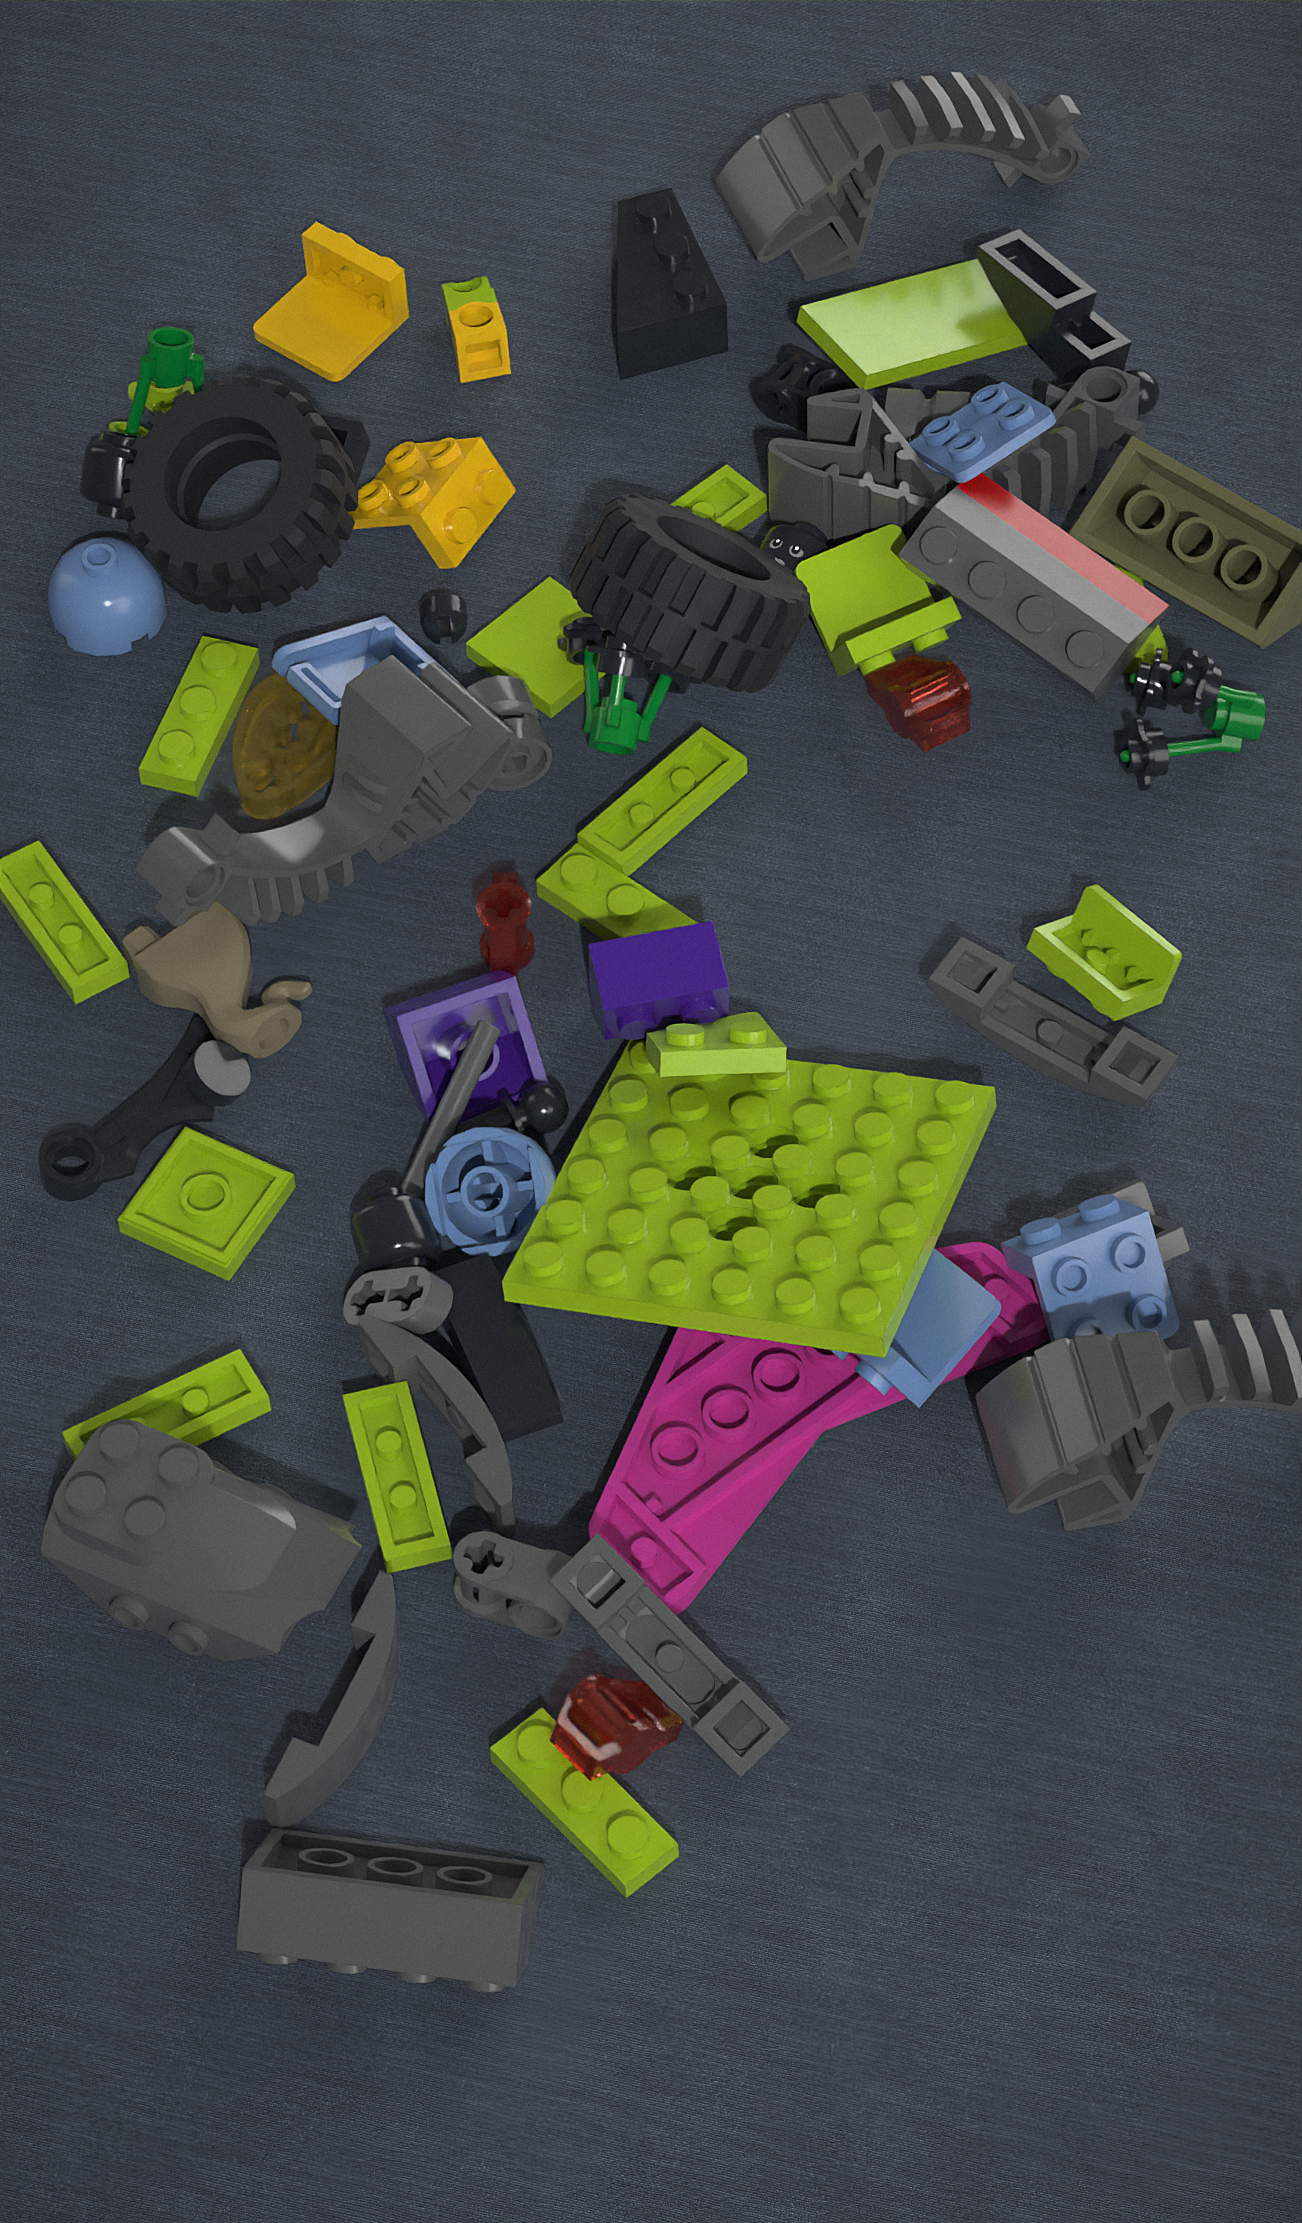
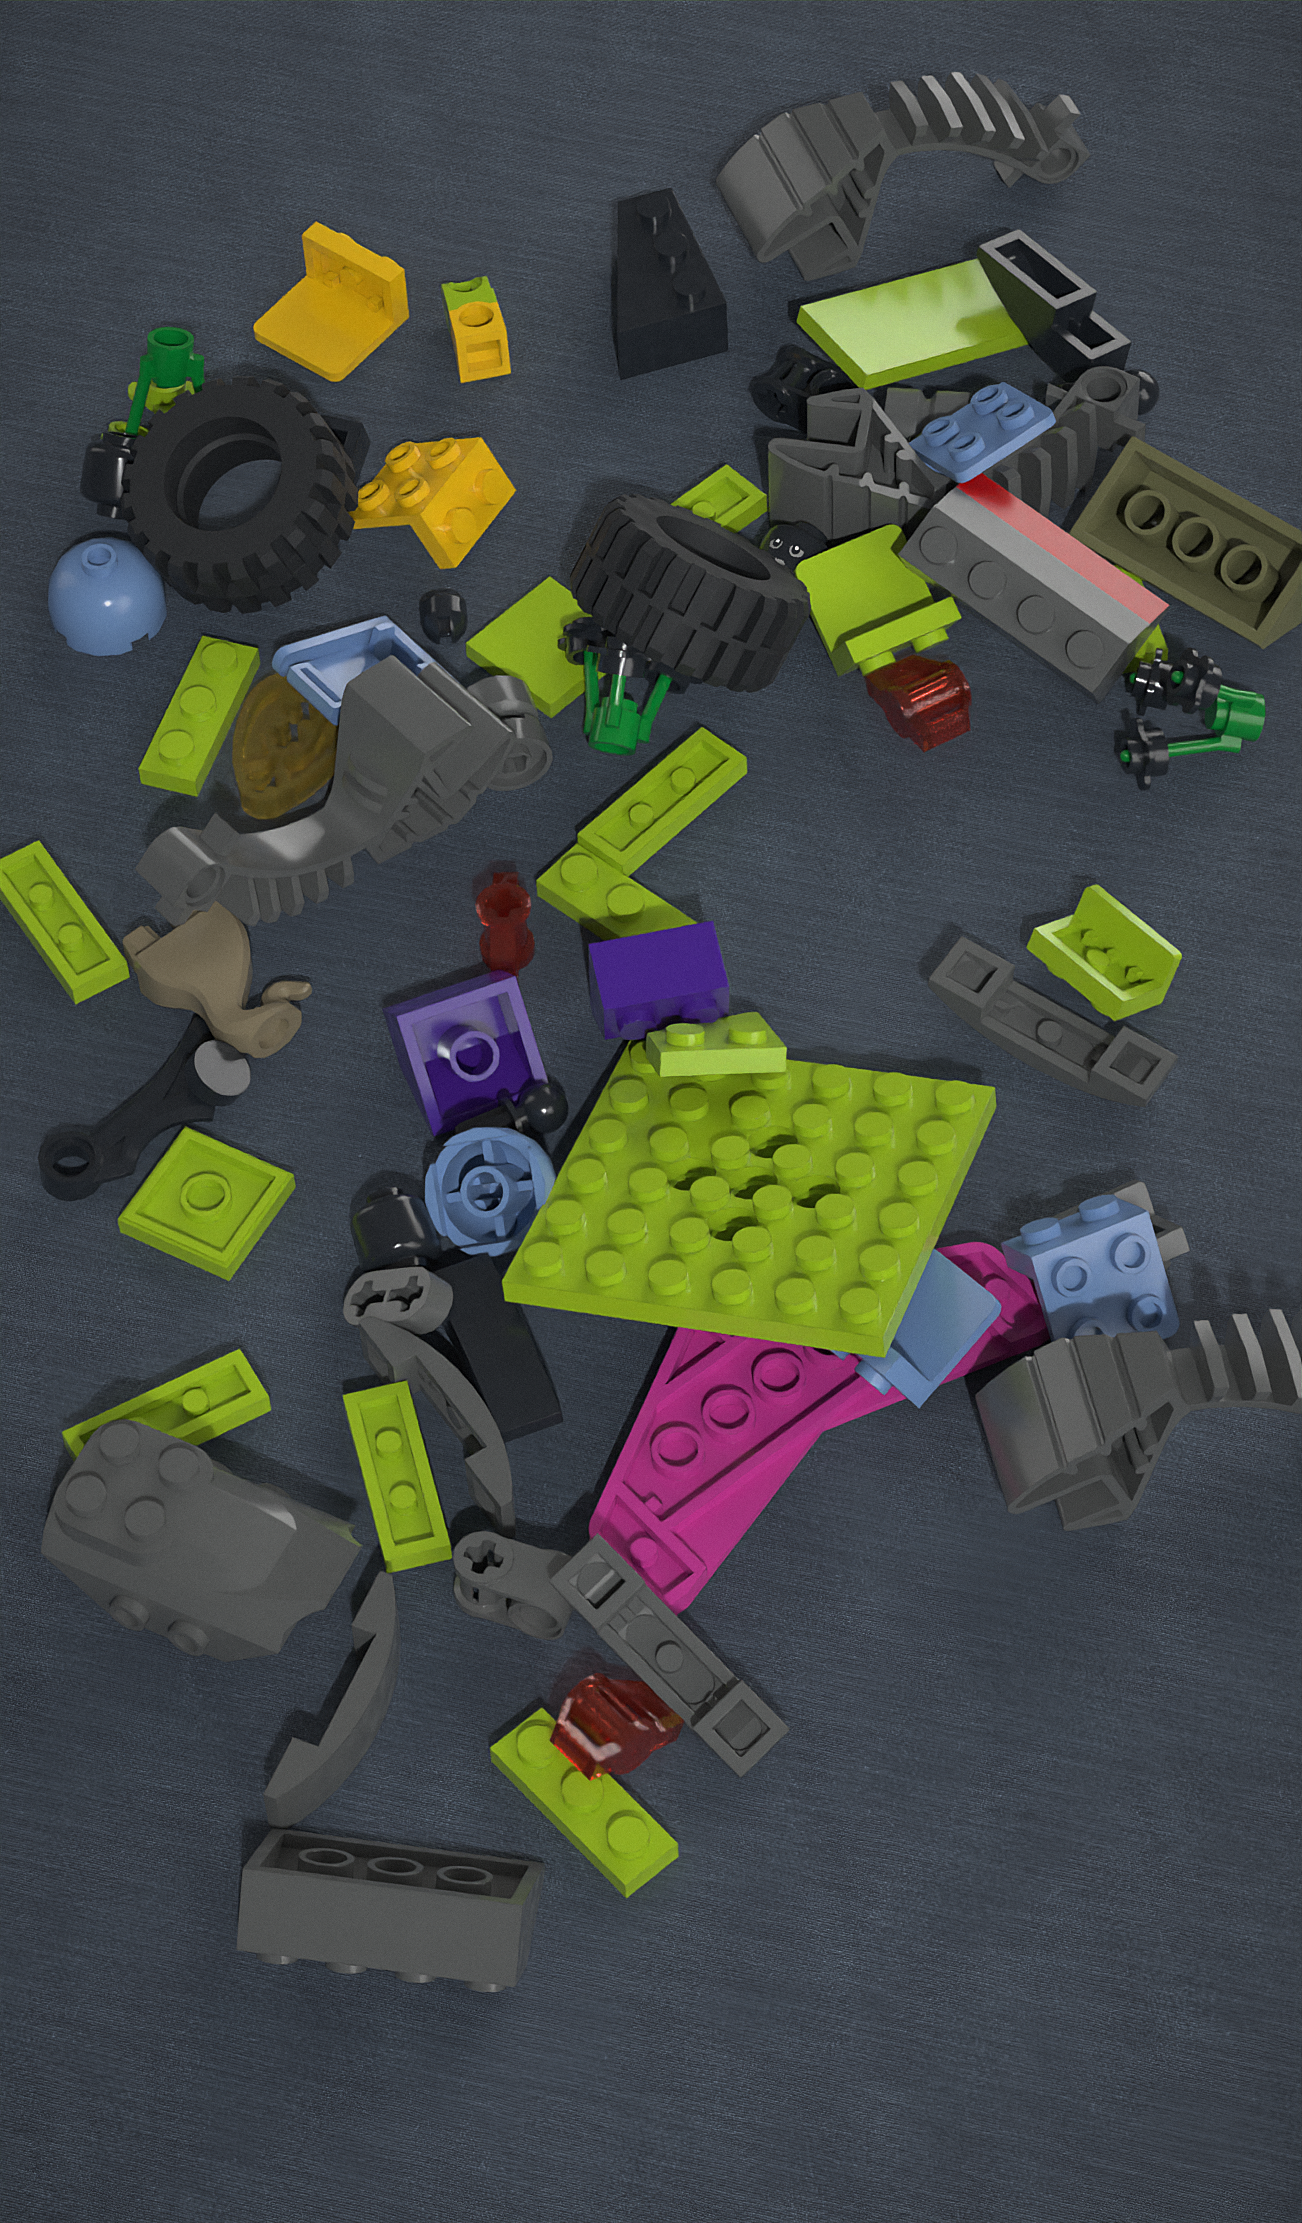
(451, 1105): dark grey bar -> none

